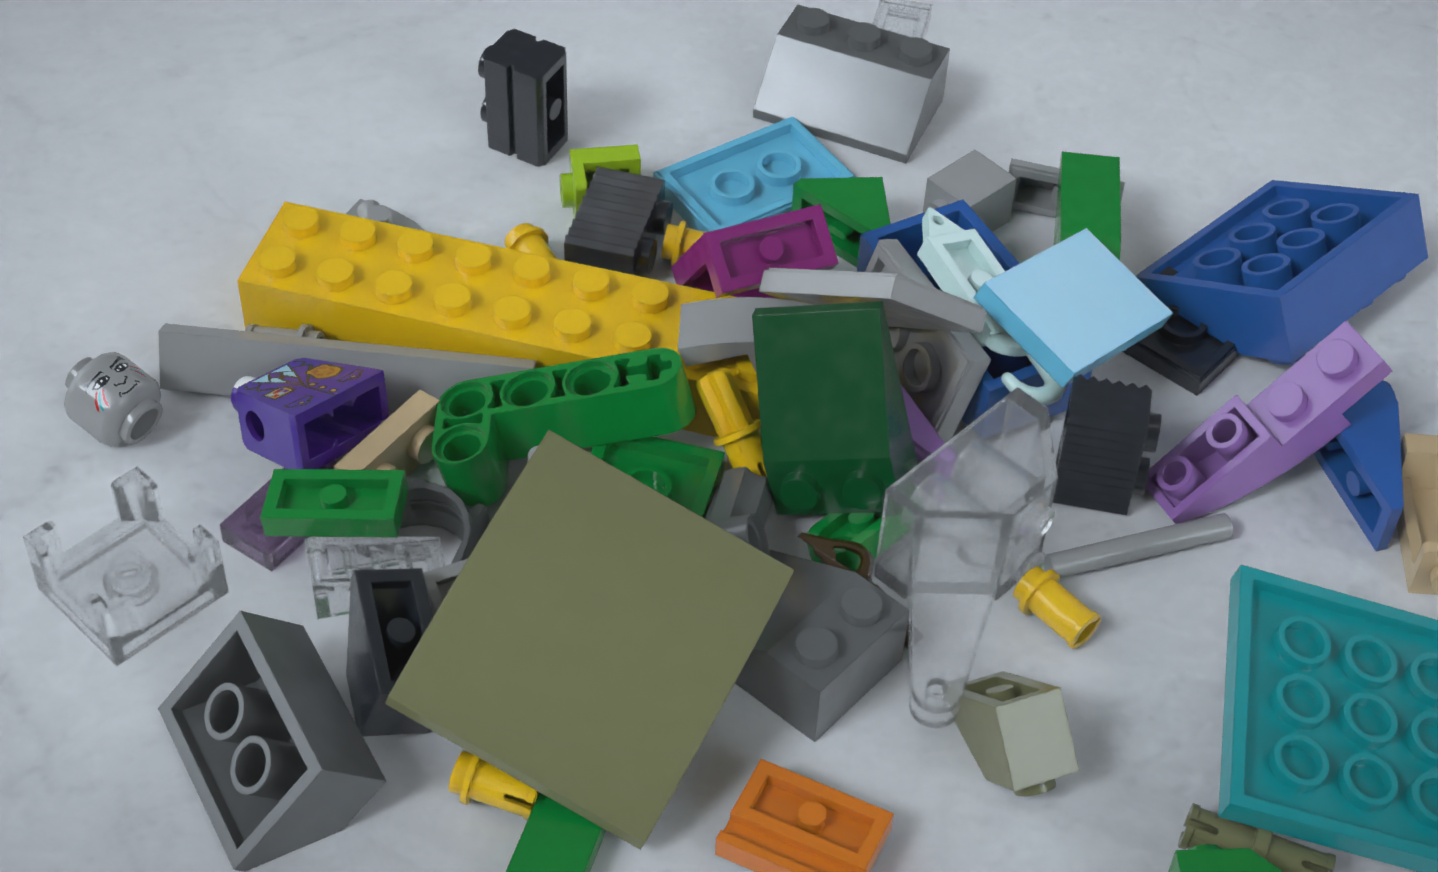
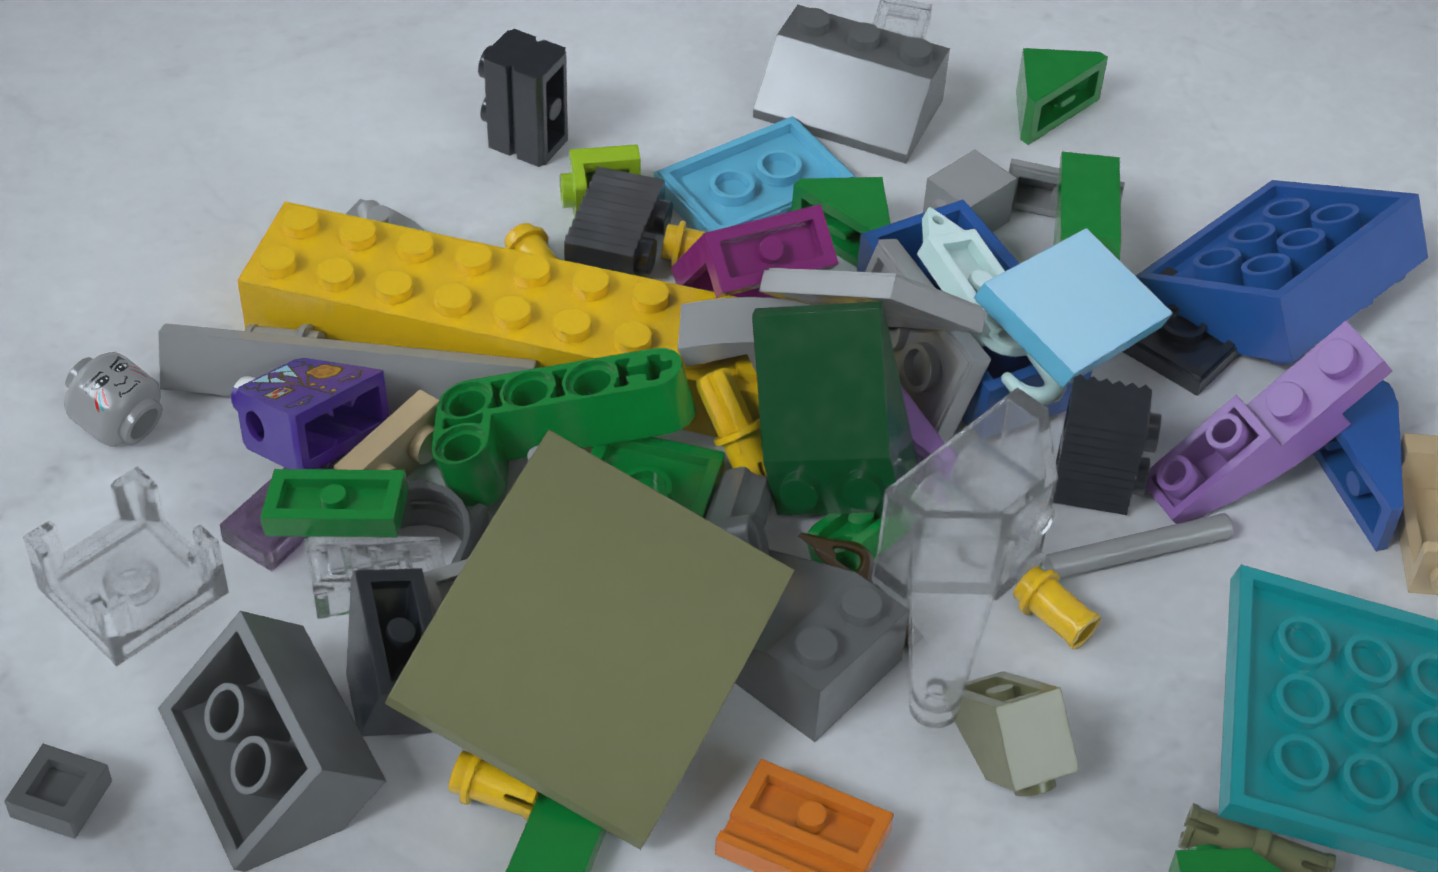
(58, 791): none -> dark grey plate
(1055, 88): none -> green slope

